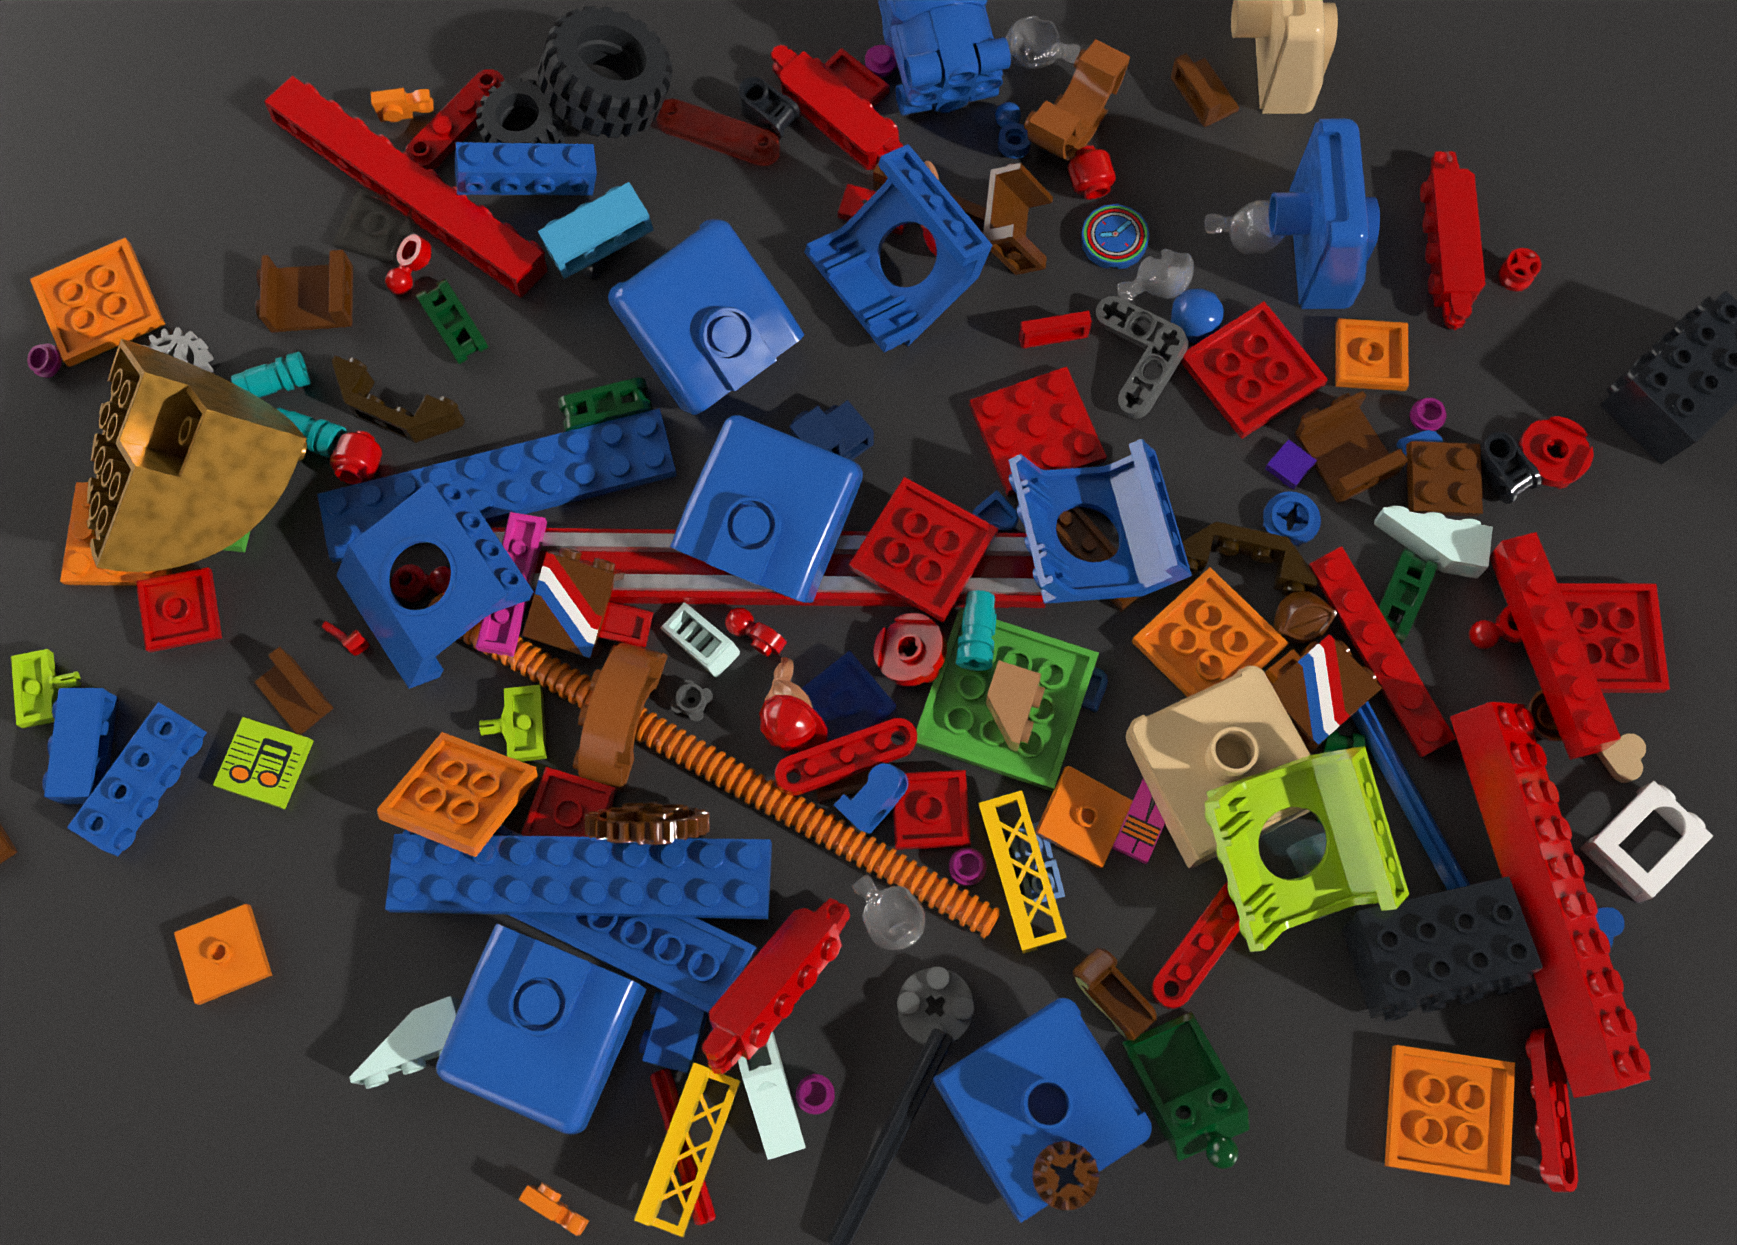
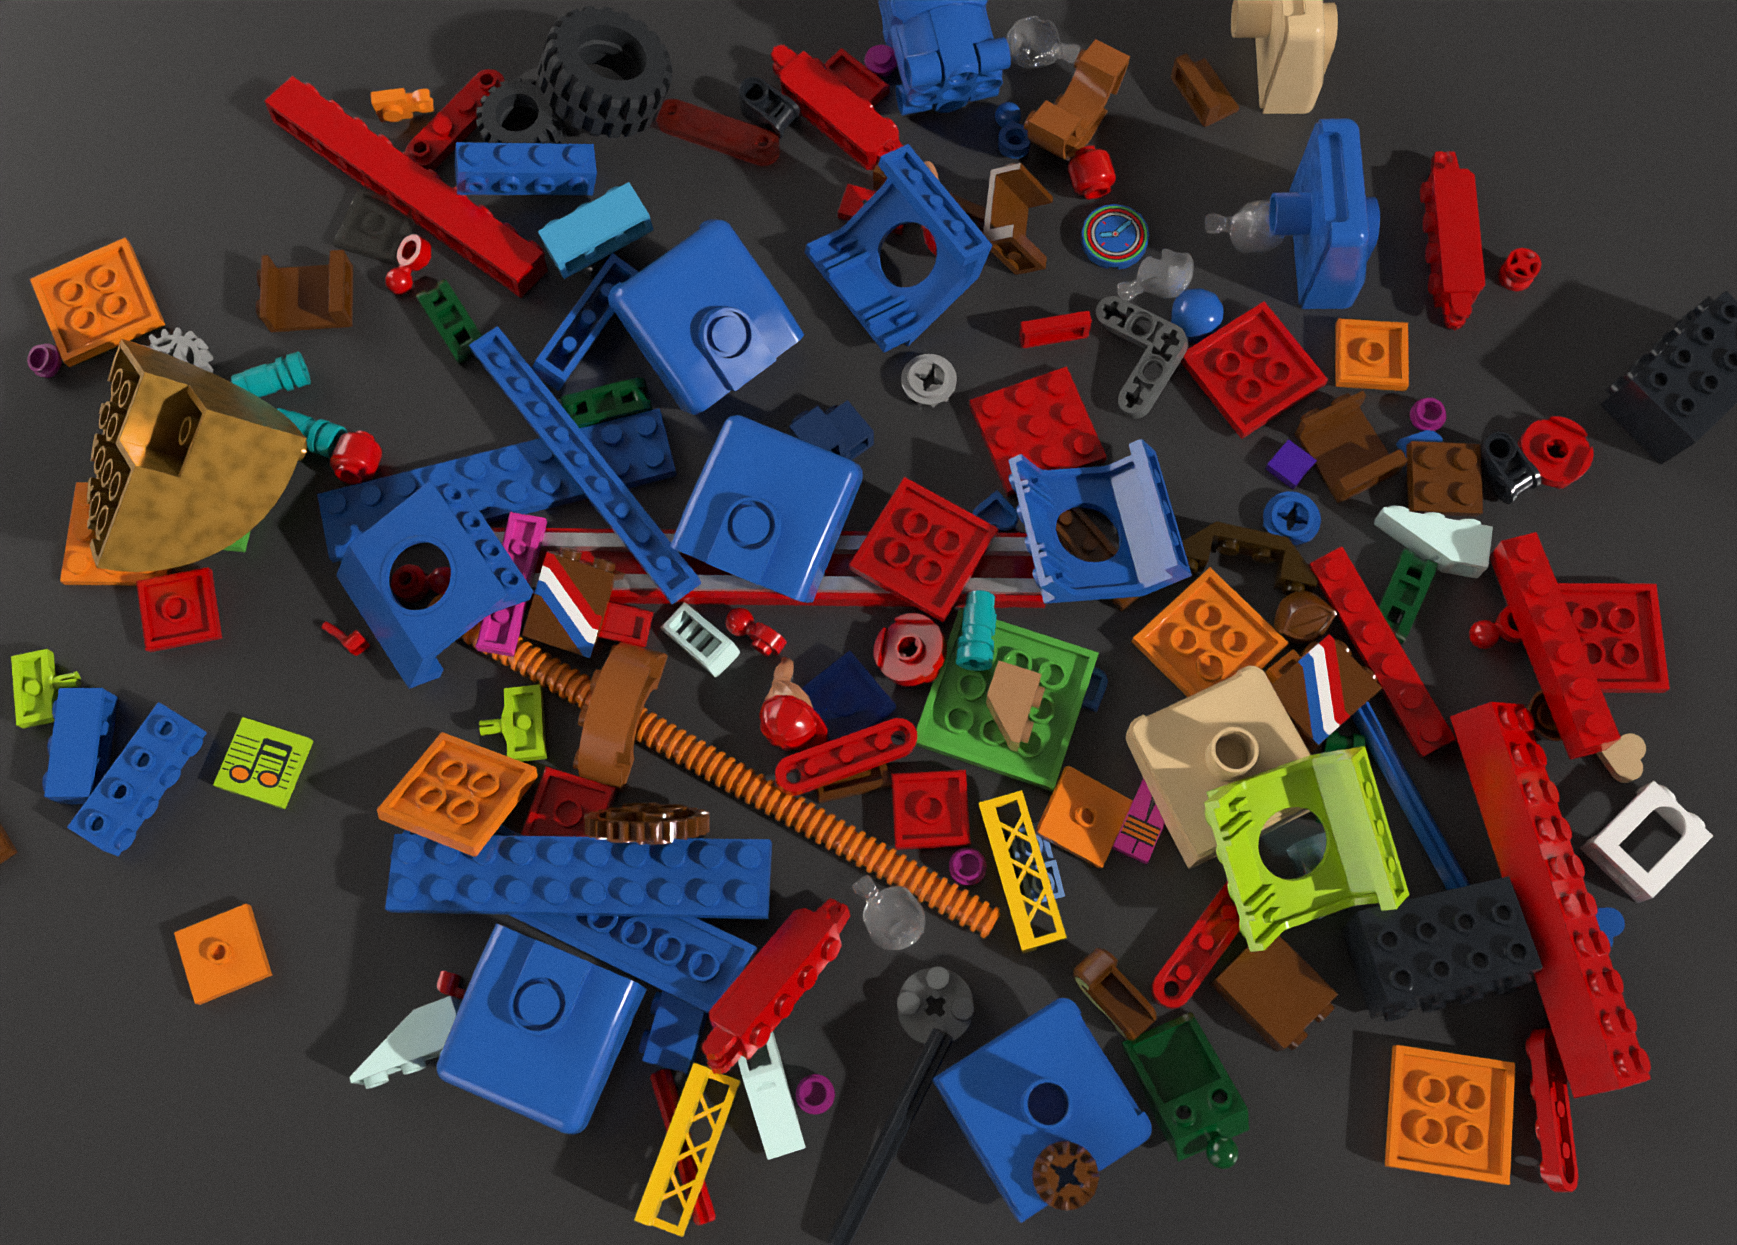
(293, 692): reddish brown panel -> none
(431, 418): dark brown slope -> none
(449, 983): none -> red hand
(546, 1202): orange plate -> none
(581, 325): none -> blue brick
(585, 465): none -> blue plate
(690, 690): dark grey plate -> none
(876, 799): blue leg -> none
(922, 367): none -> light grey gear
(1275, 993): none -> reddish brown brick

